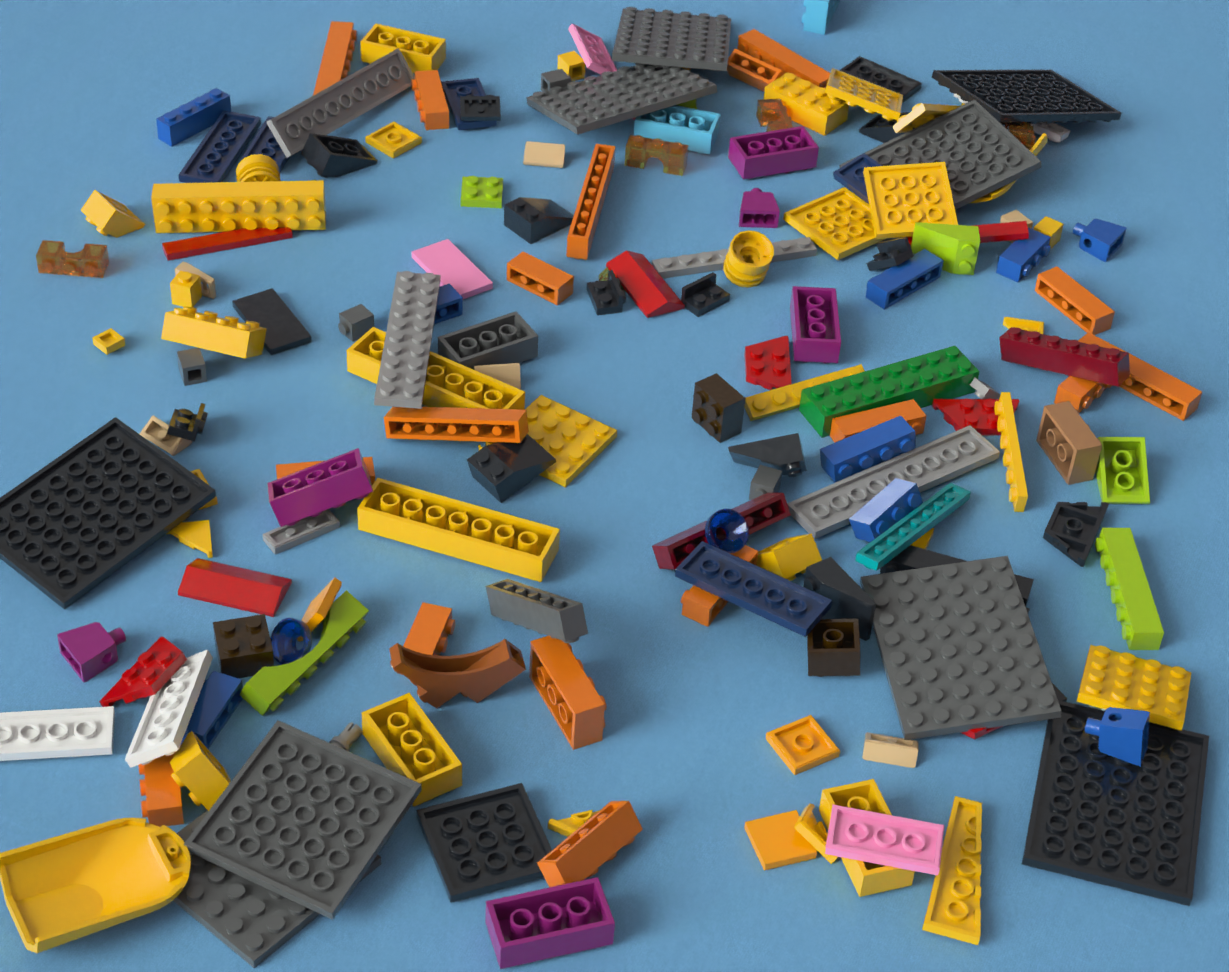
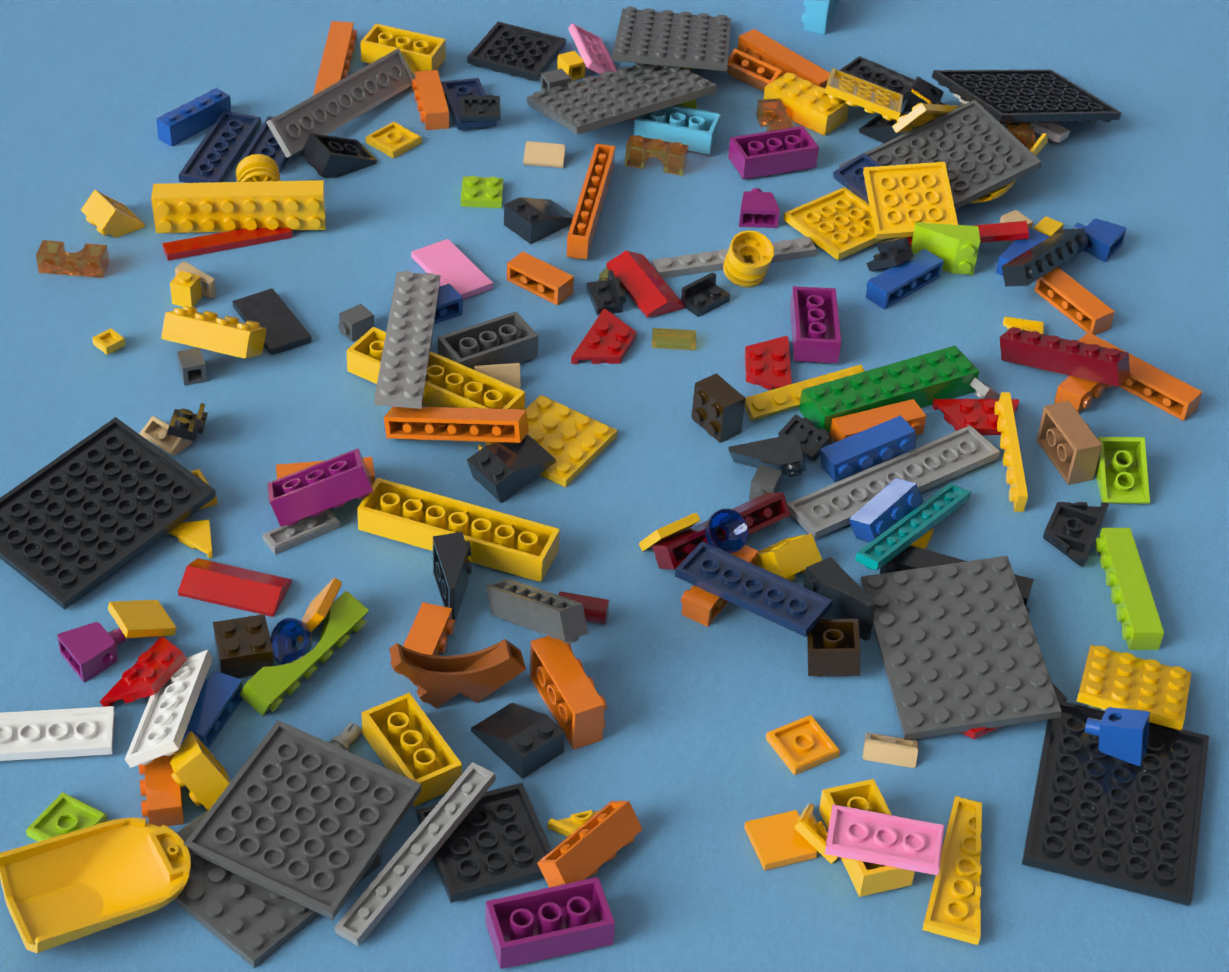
(64, 816): none -> lime tile
(142, 618): none -> yellow tile
(414, 854): none -> light grey plate
(451, 568): none -> black slope
(516, 51): none -> black plate
(521, 738): none -> black slope
(595, 609): none -> dark red brick
(605, 341): none -> red wing
(669, 531): none -> yellow tile
(674, 339): none -> clear yellow tile
(811, 437): none -> black bracket
(923, 93): none -> black torso
(1044, 257): none -> black brick

